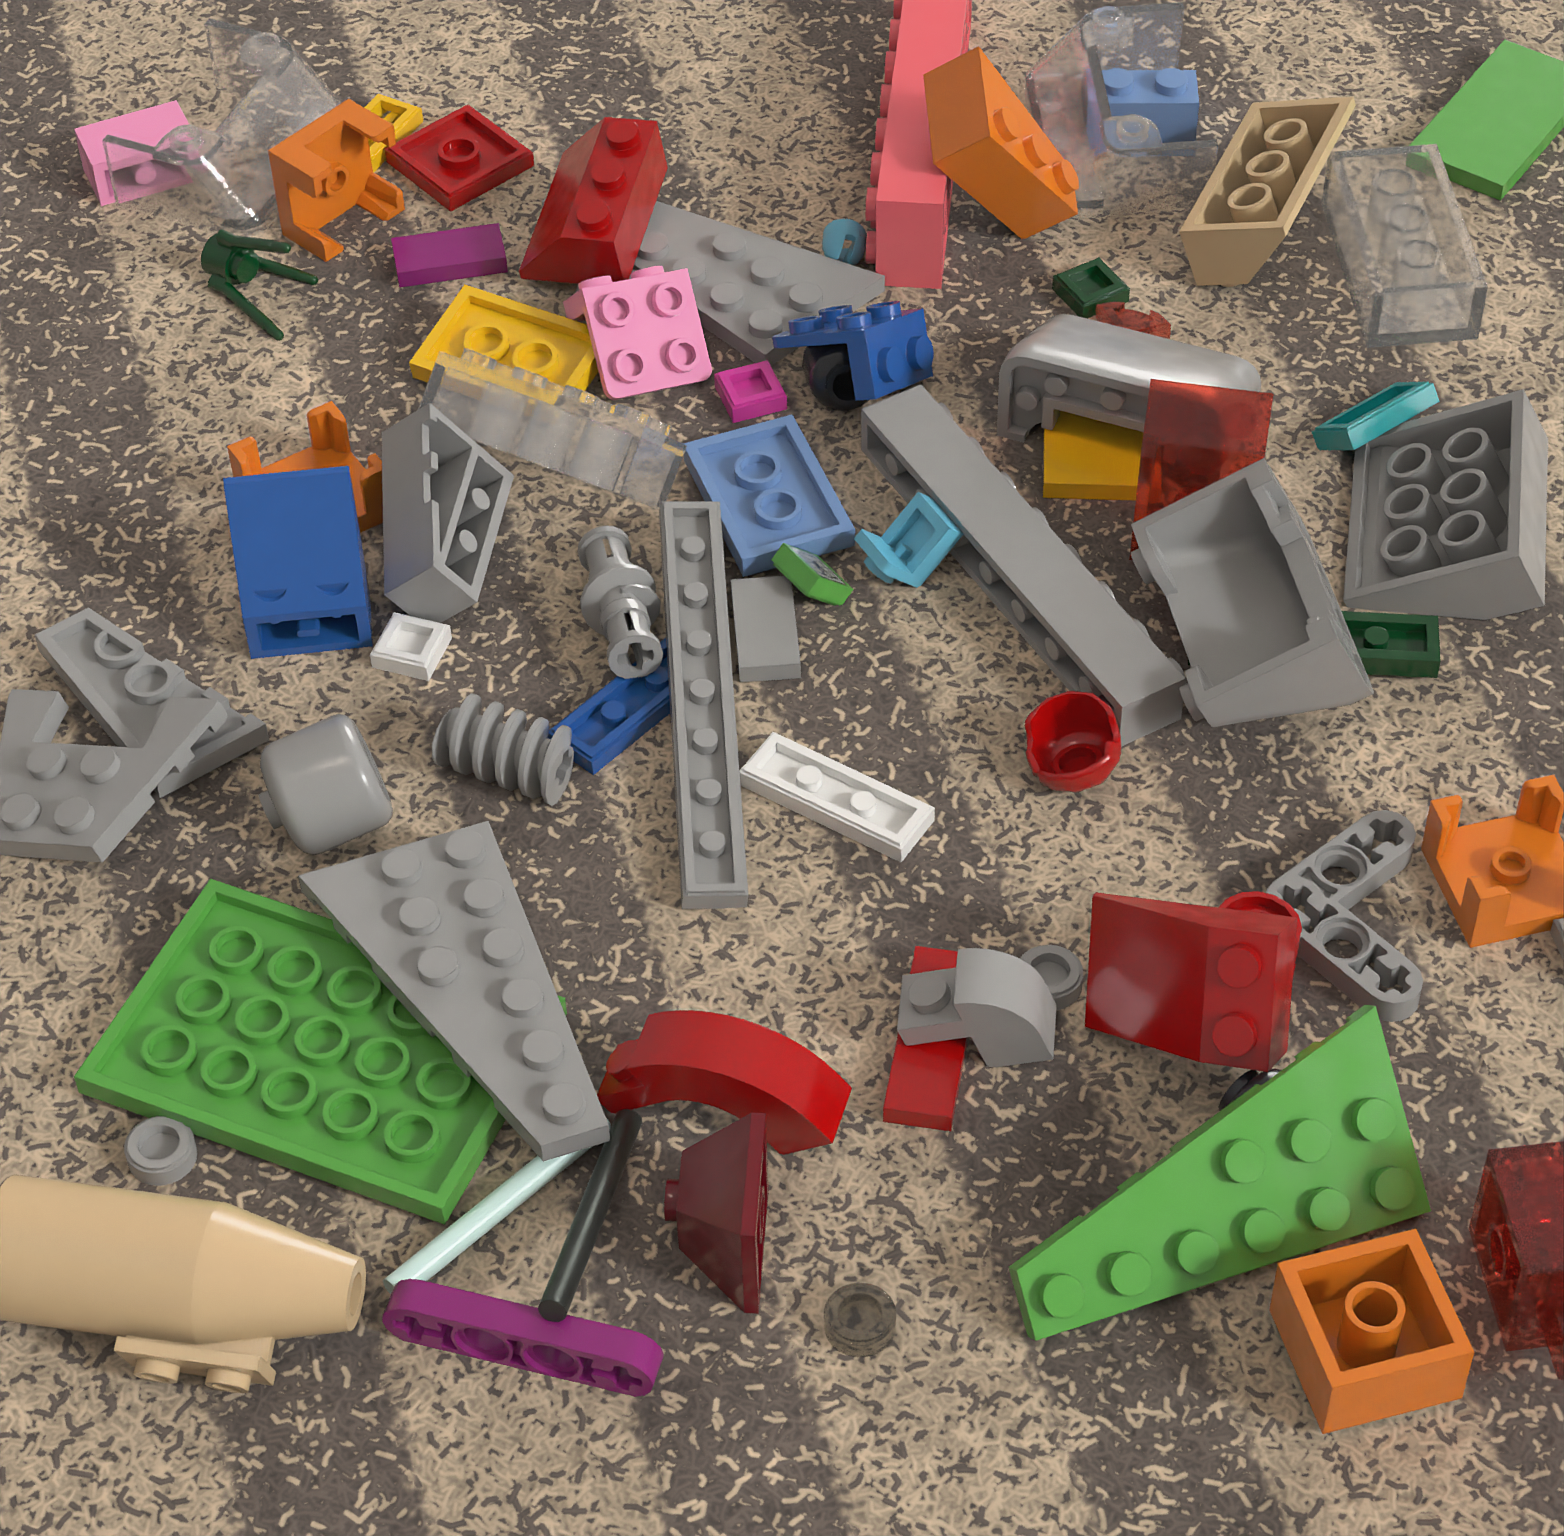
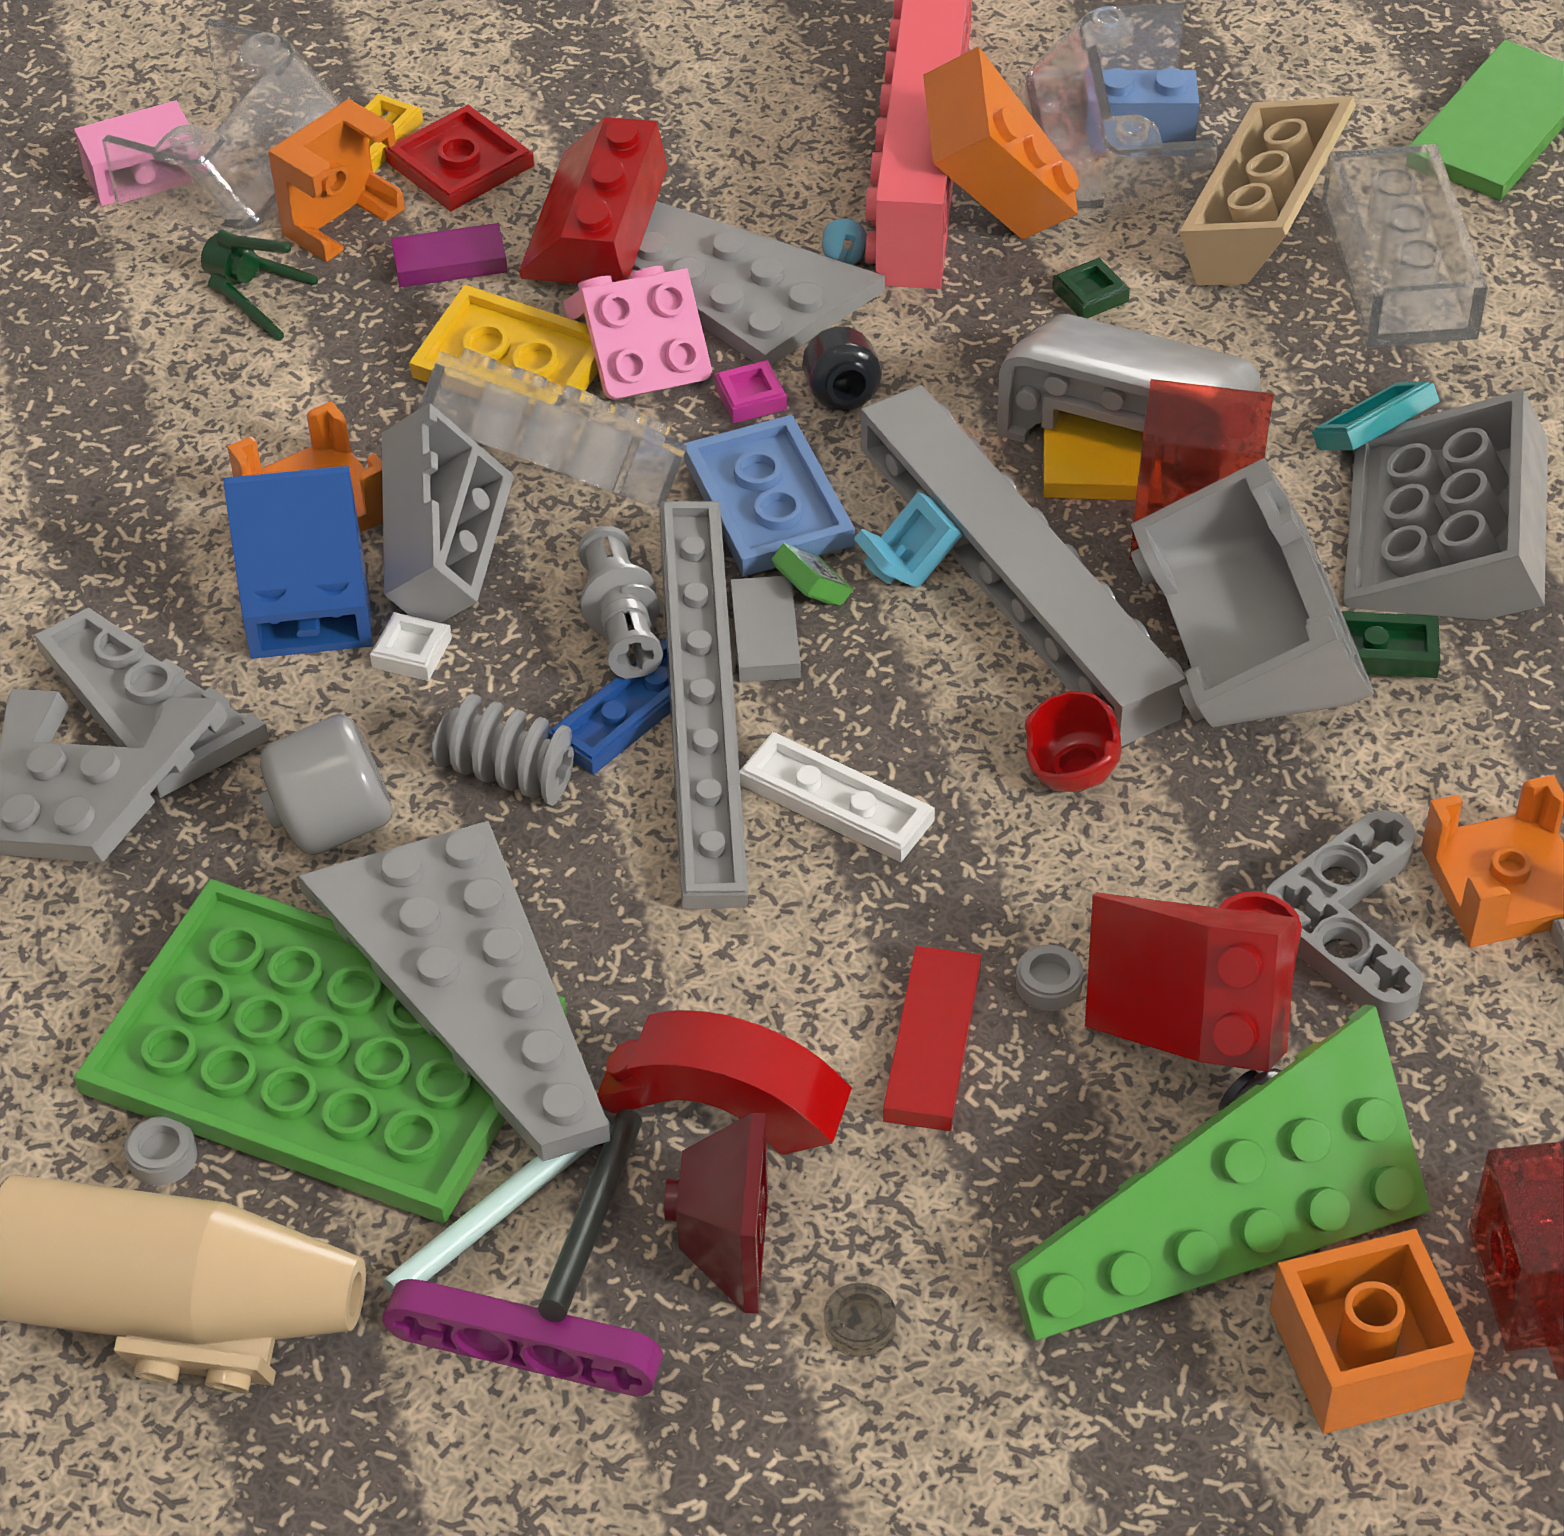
(884, 344): blue bracket -> none
(985, 998): light grey brick -> none
(1116, 314): clear red tile -> none

